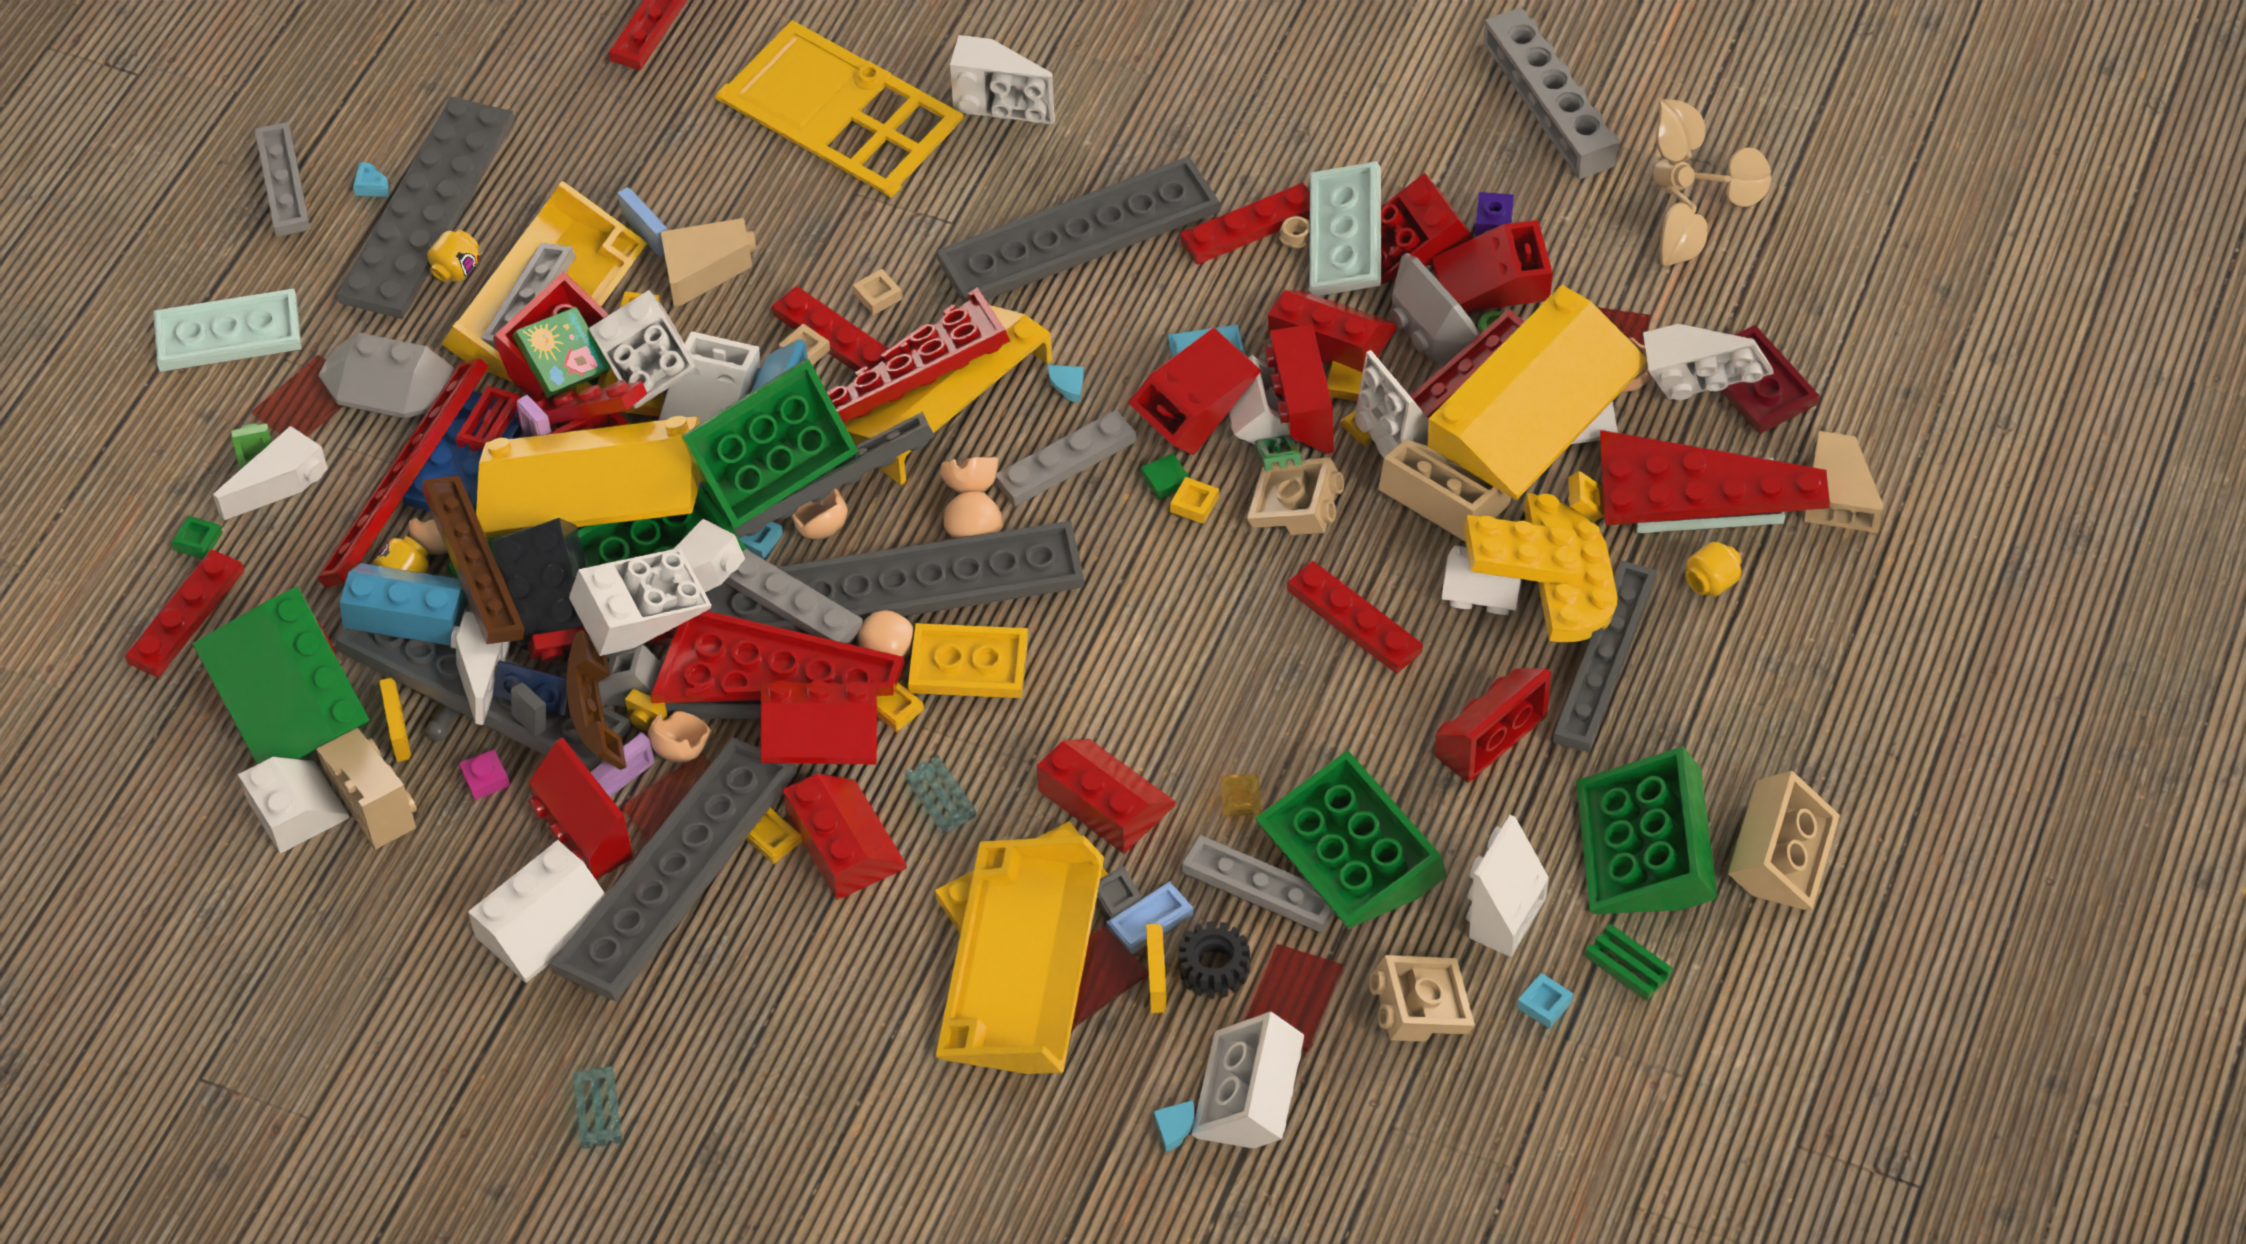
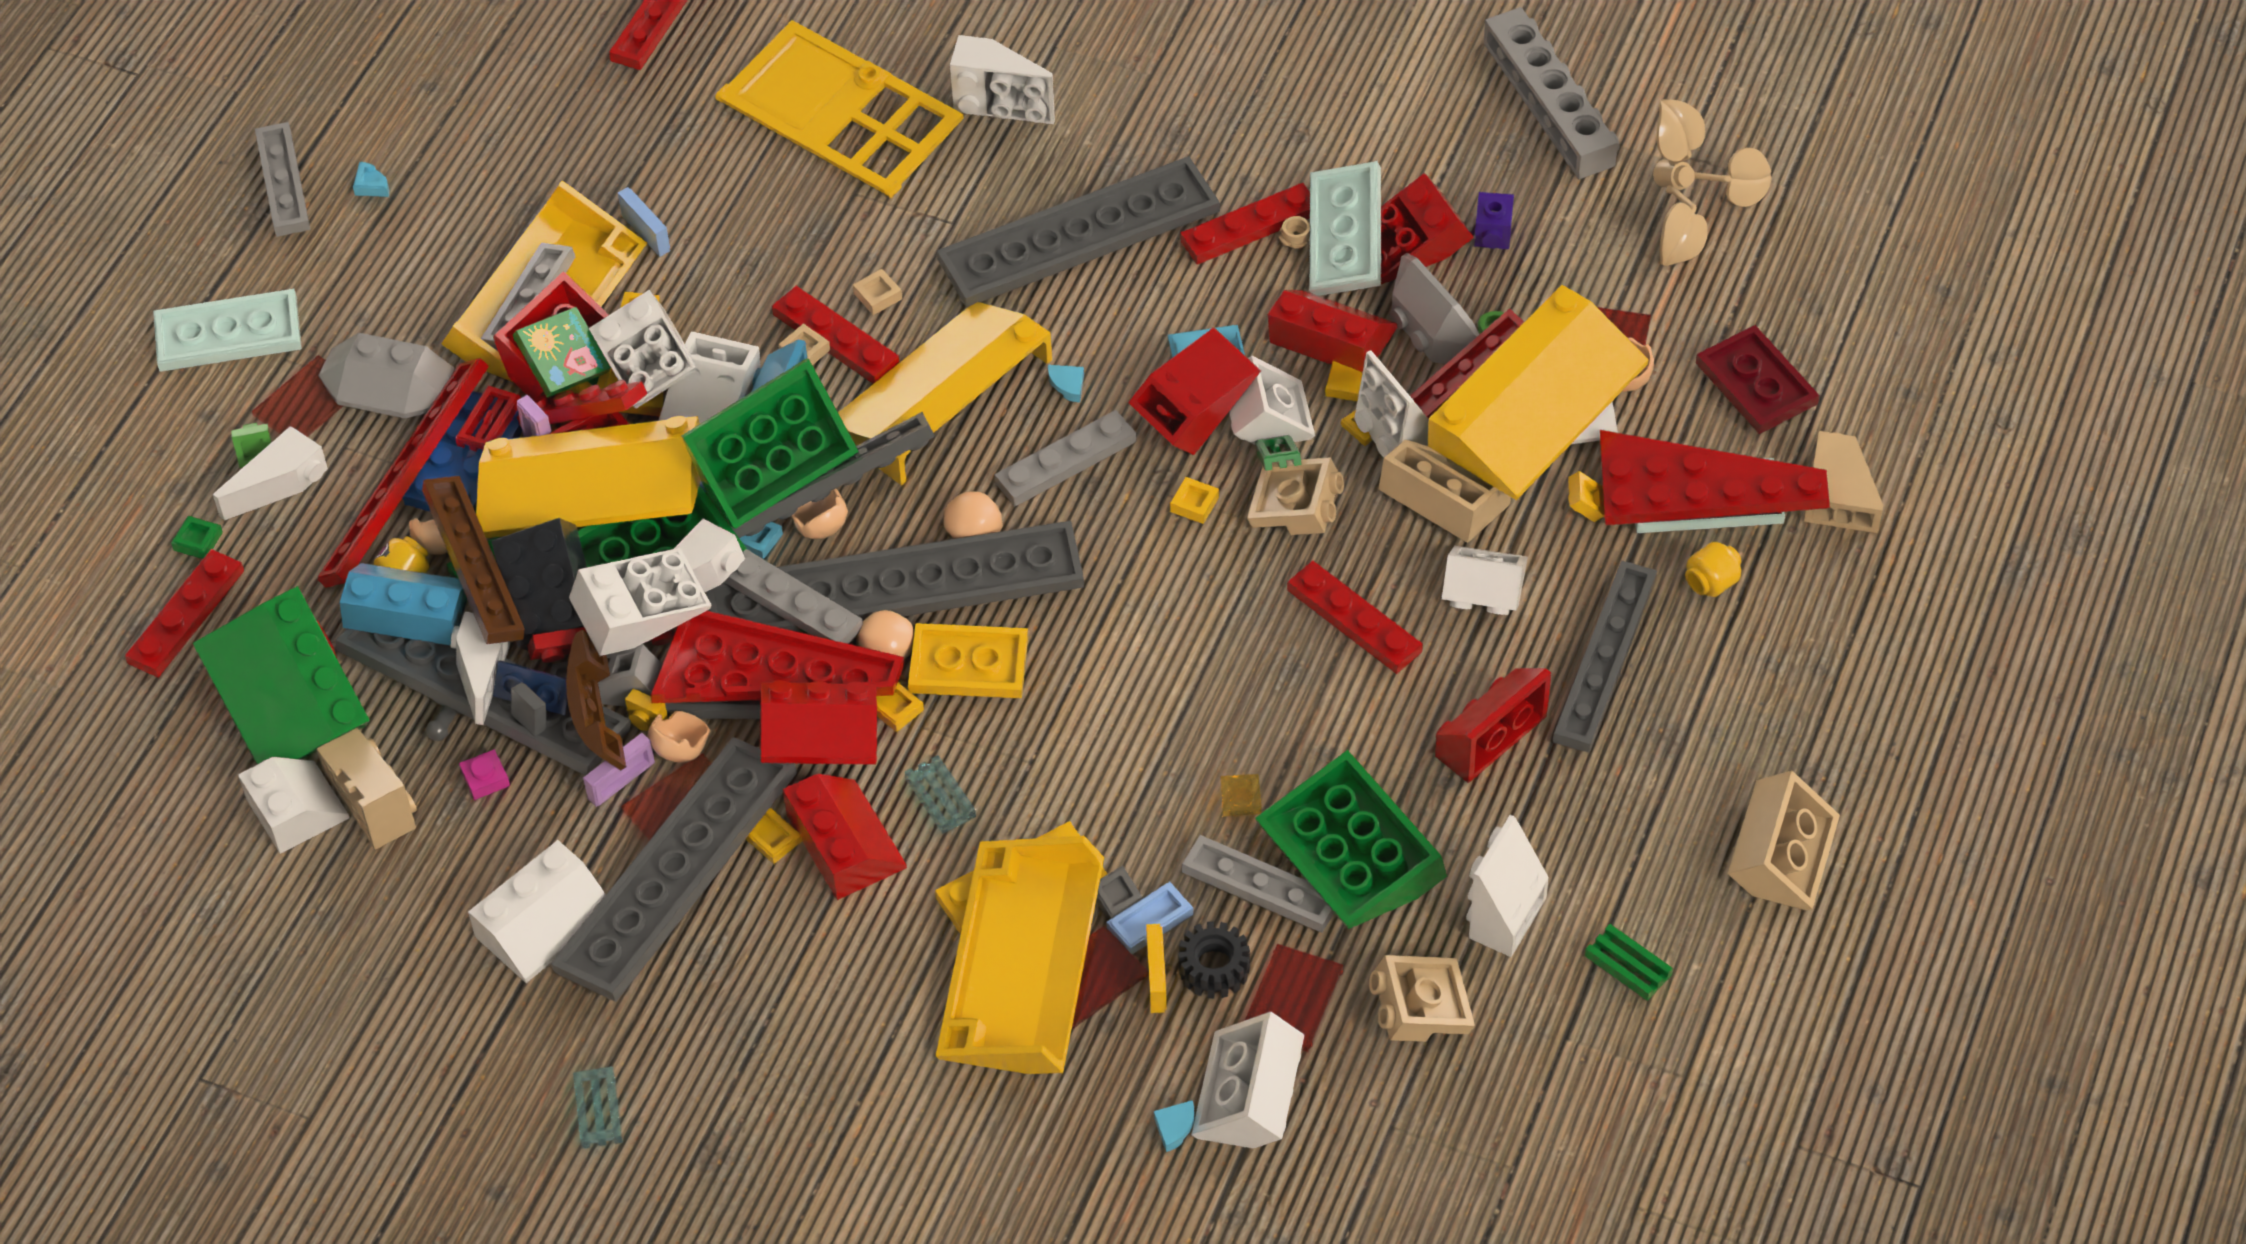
(395, 719): yellow tile -> none
(425, 206): dark grey plate -> none
(453, 256): yellow head -> none
(579, 811): red slope -> none
(706, 256): tan slope -> none
(923, 357): red wing -> none
(972, 475): light nougat hair -> none
(1101, 792): red slope -> none
(1164, 475): green tile -> none
(1302, 386): red slope -> none
(1497, 268): red slope -> none
(1545, 1000): medium azure tile -> none
(1560, 553): yellow plate -> none
(1646, 836): green slope -> none
(1699, 360): white slope -> none

